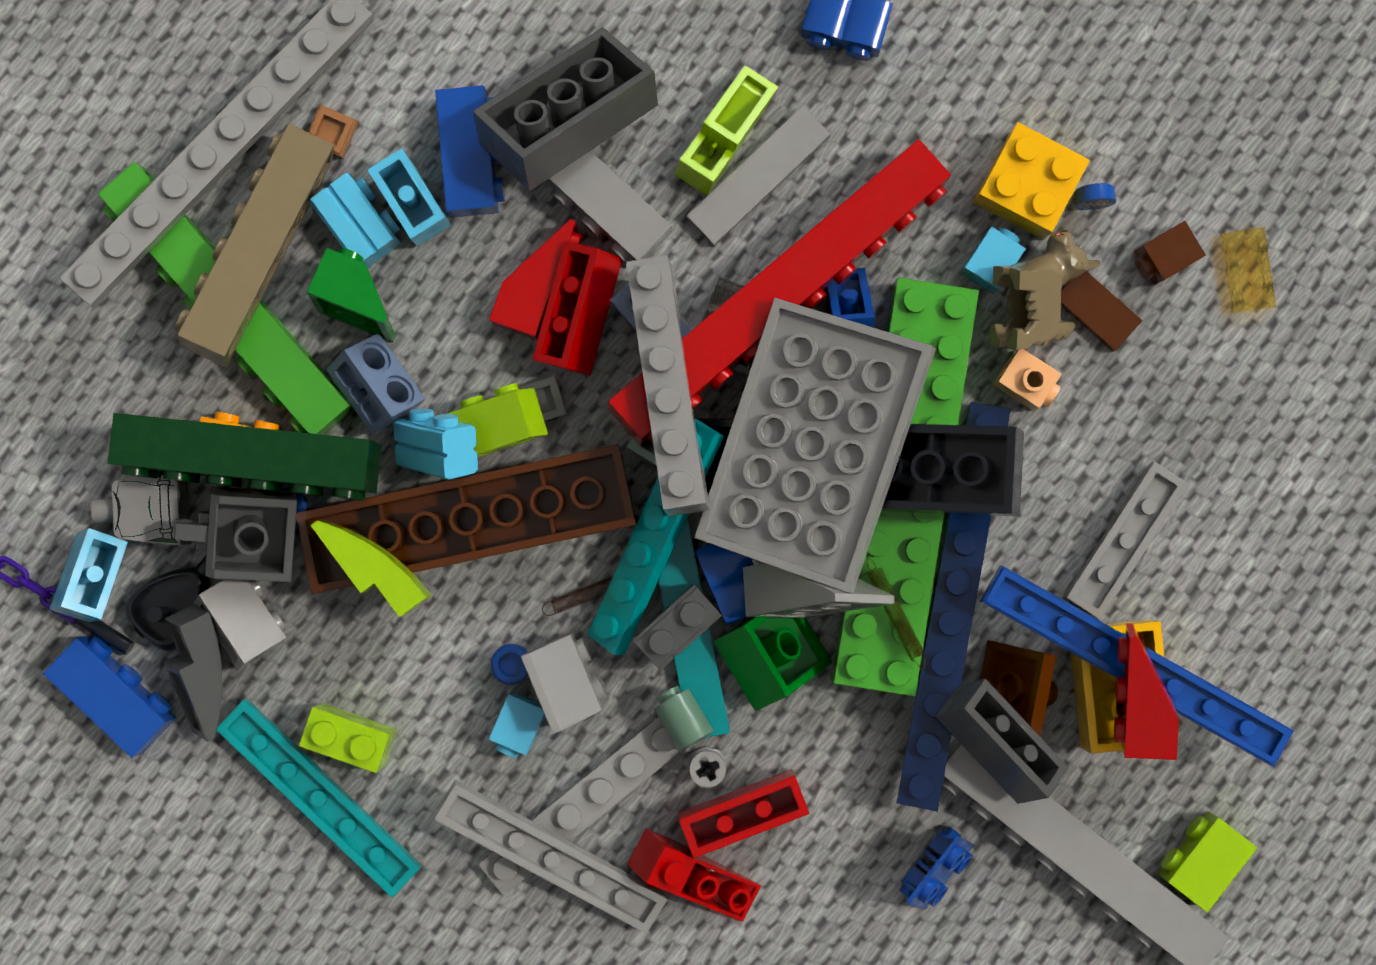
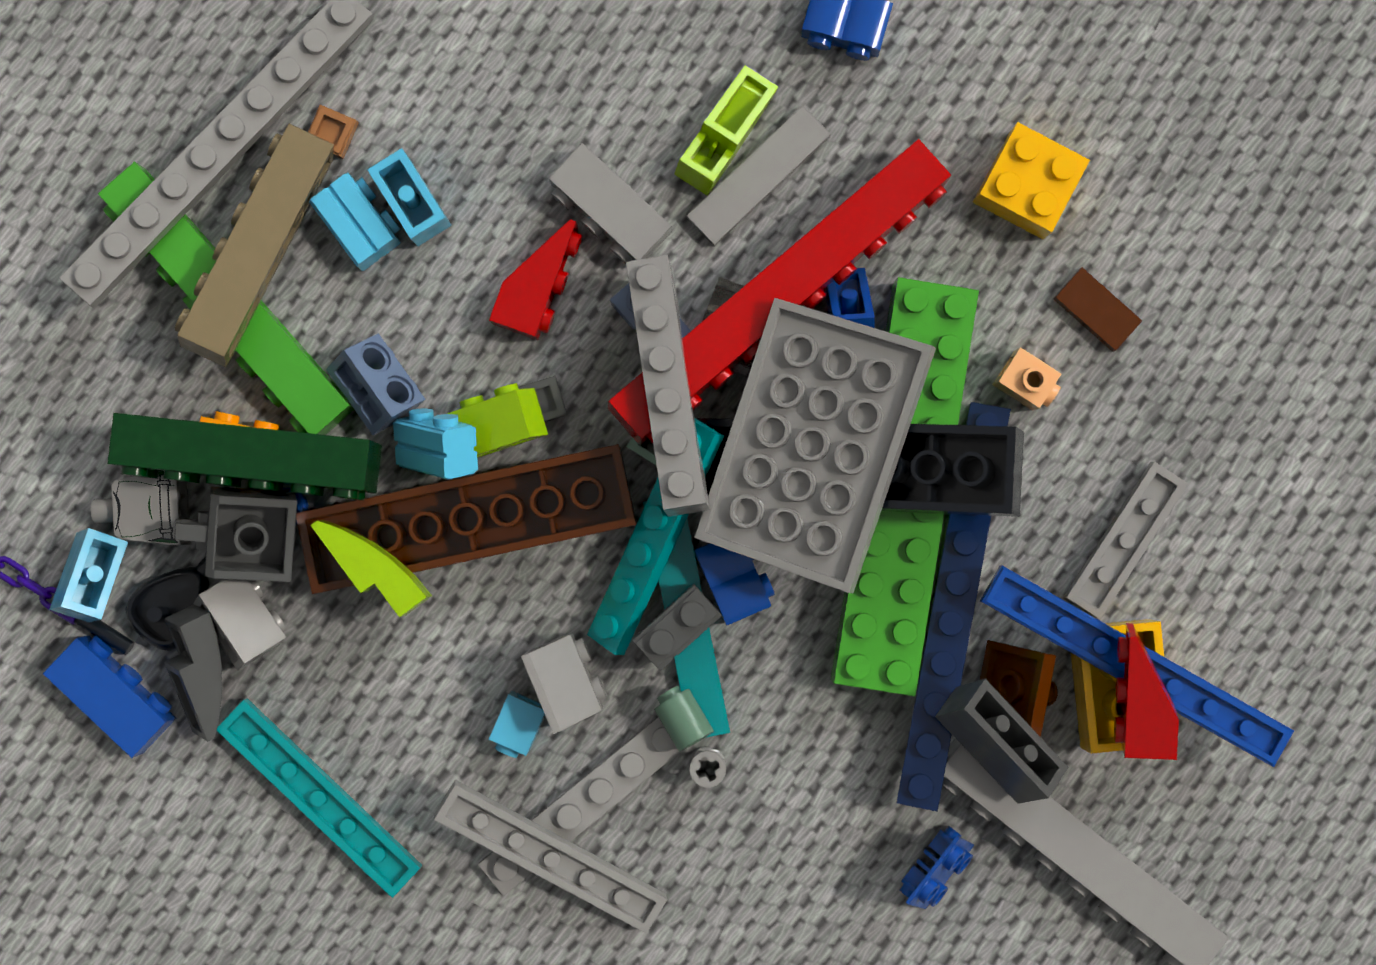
(348, 294): green slope -> none
(348, 737): lime brick -> none
(466, 165): blue brick -> none
(508, 665): blue tile -> none
(566, 108): dark grey brick -> none
(573, 593): reddish brown piece -> none
(577, 308): red brick -> none
(700, 880): red slope -> none
(743, 813): red brick -> none
(772, 657): green slope -> none
(788, 595): light grey slope -> none
(888, 612): piece -> none
(994, 249): medium azure brick -> none
(1036, 294): dark tan animal -> none
(1094, 196): blue tile -> none
(1168, 253): reddish brown brick -> none
(1206, 860): lime brick -> none
(1248, 270): clear yellow tile -> none

